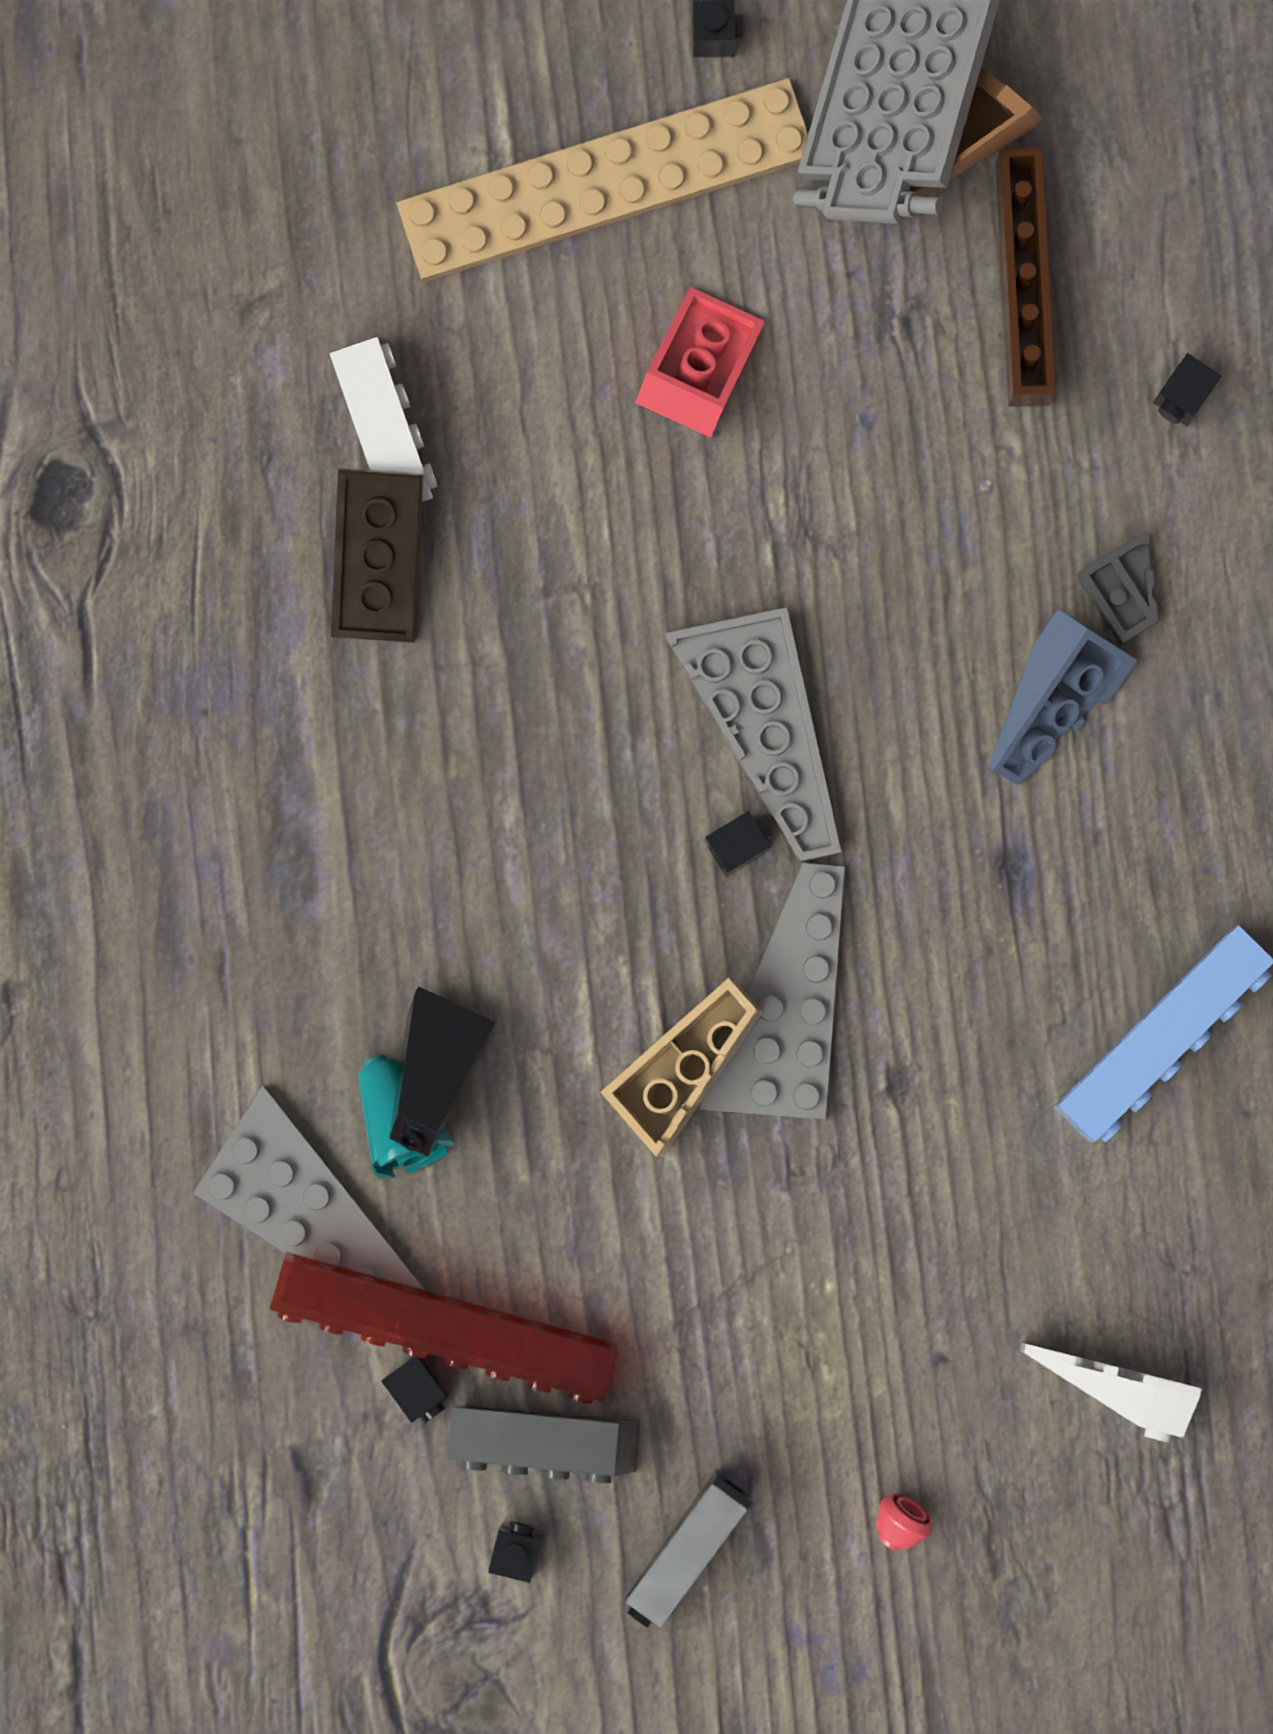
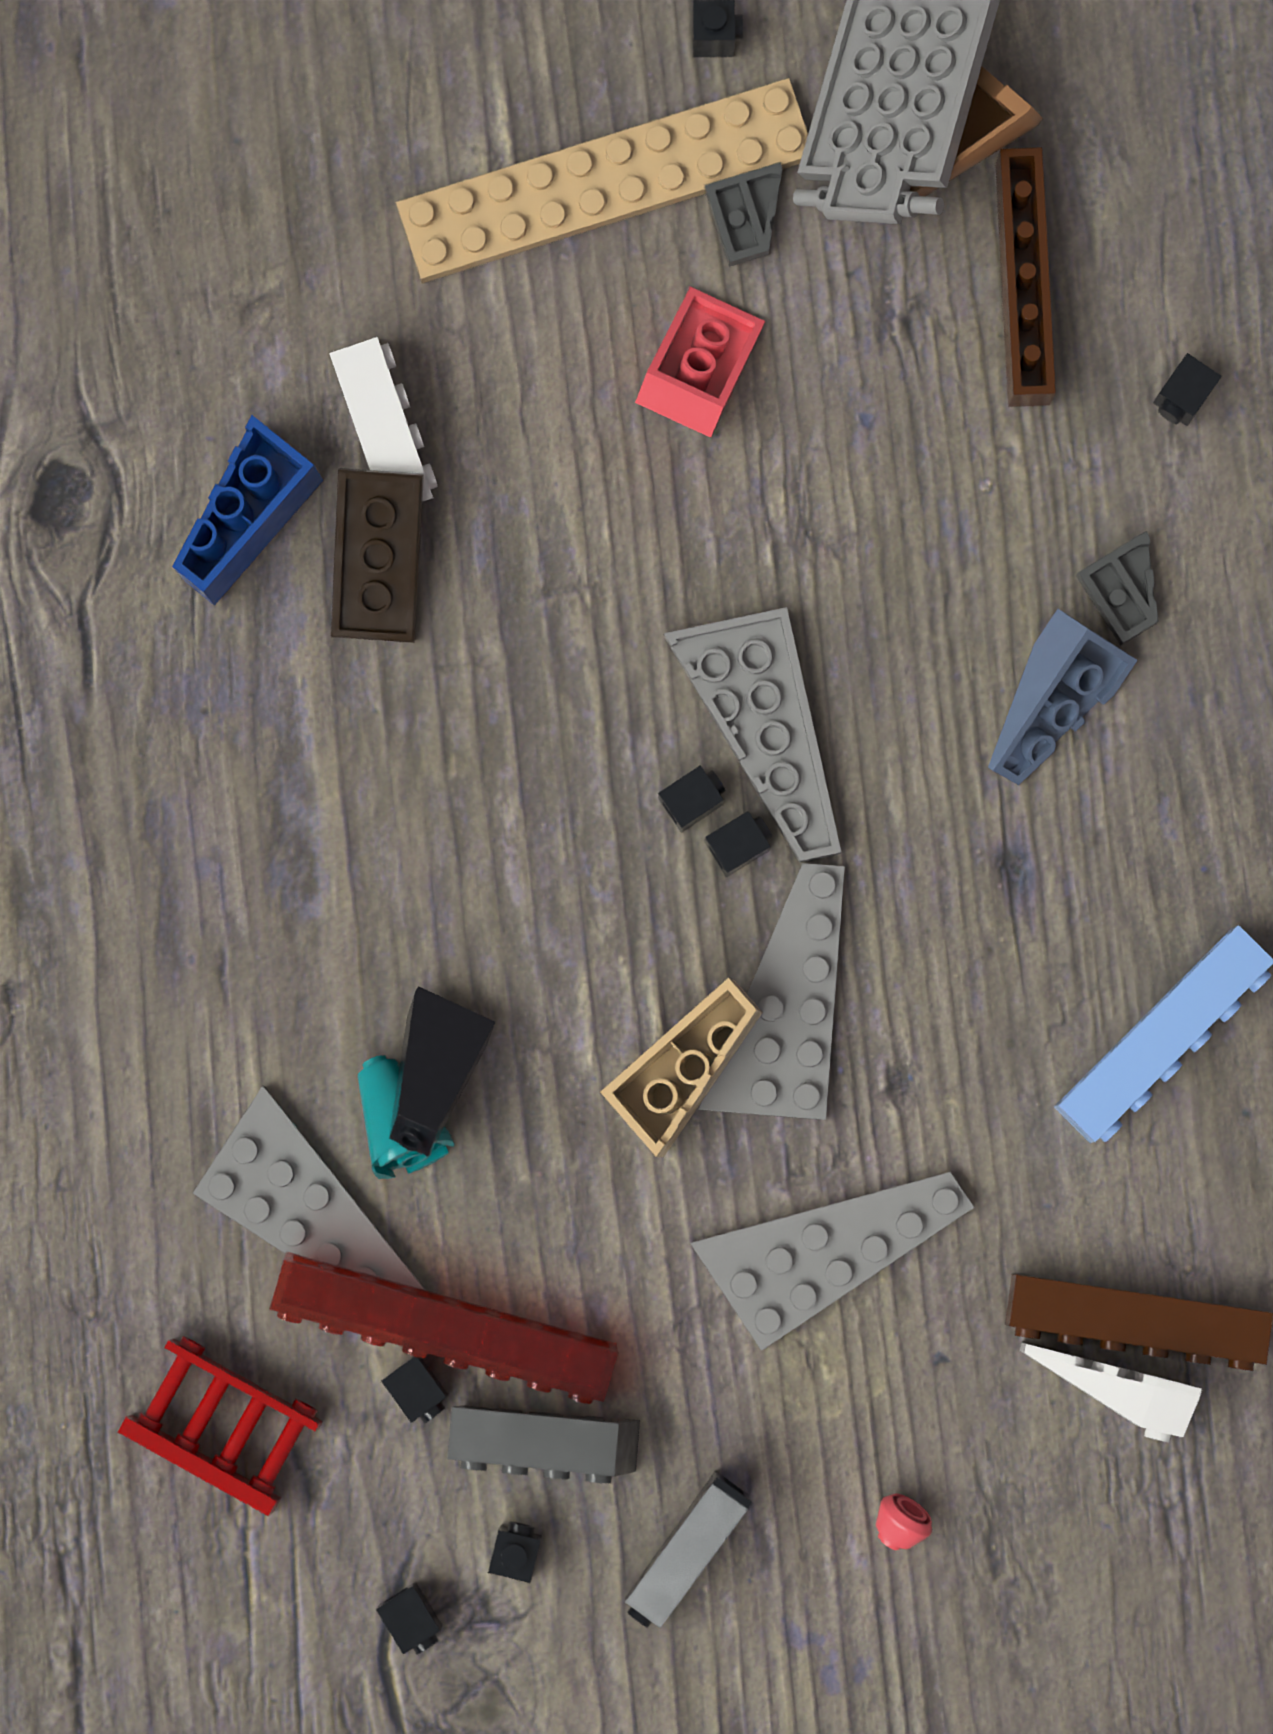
(184, 1448): none -> red fence
(245, 510): none -> blue wedge
(410, 1620): none -> black brick
(692, 797): none -> black brick
(745, 212): none -> dark grey wing
(806, 1261): none -> light grey wing
(1139, 1320): none -> reddish brown brick

